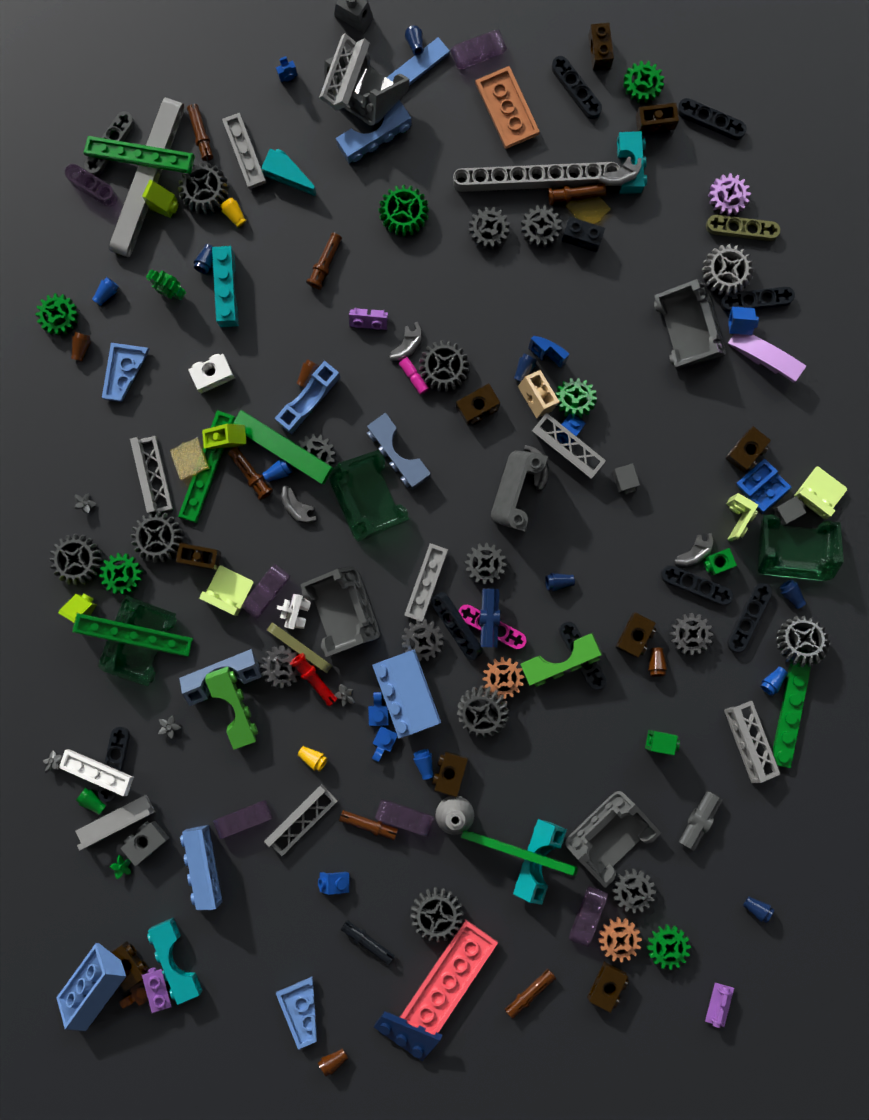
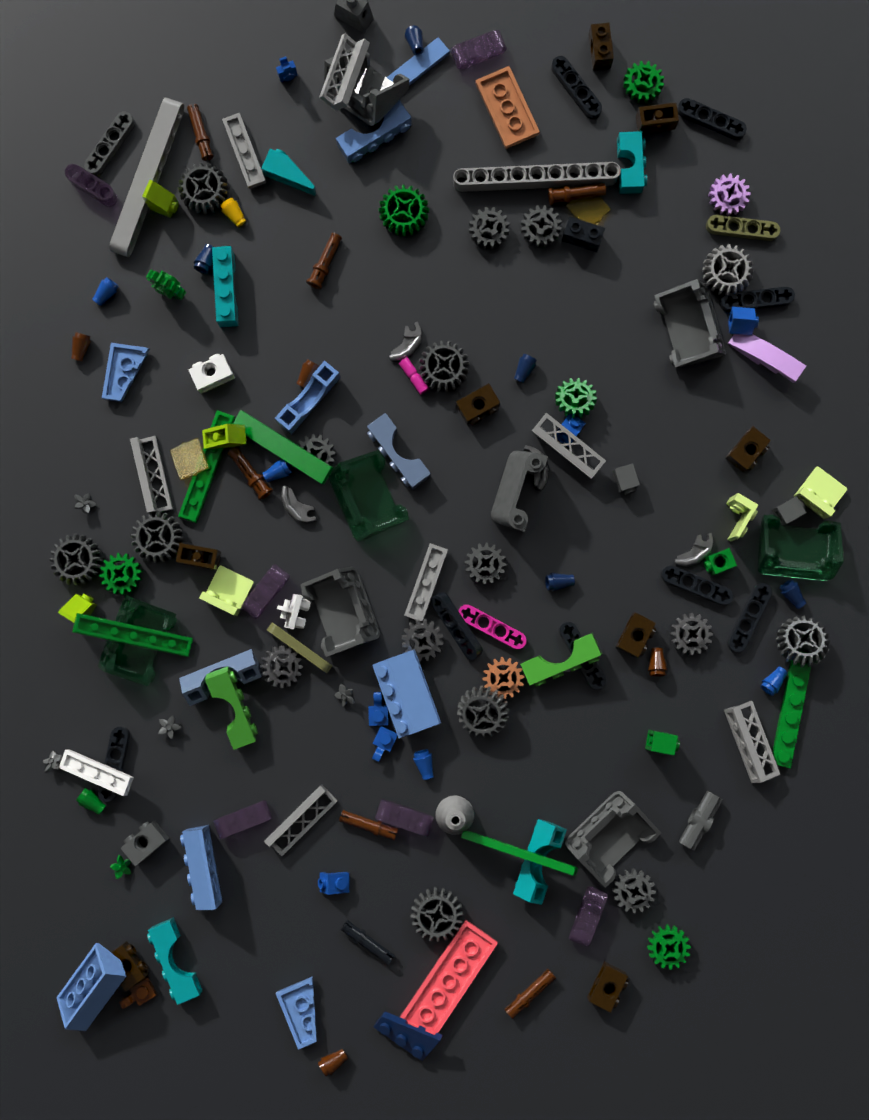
(58, 322): green gear -> none
(114, 821): light grey fence -> none
(139, 154): green tile -> none
(156, 990): medium lavender hinge -> none
(309, 673): red pin -> none
(312, 758): yellow cone -> none
(359, 319): medium lavender hinge -> none
(452, 785): dark brown brick -> none
(489, 618): dark blue piece -> none
(538, 394): tan brick -> none
(542, 347): blue slope -> none
(615, 945): nougat gear -> none
(623, 175): flat silver piece -> none
(719, 1005): medium lavender hinge -> none
(759, 909): dark blue cone -> none
(763, 486): blue slope -> none

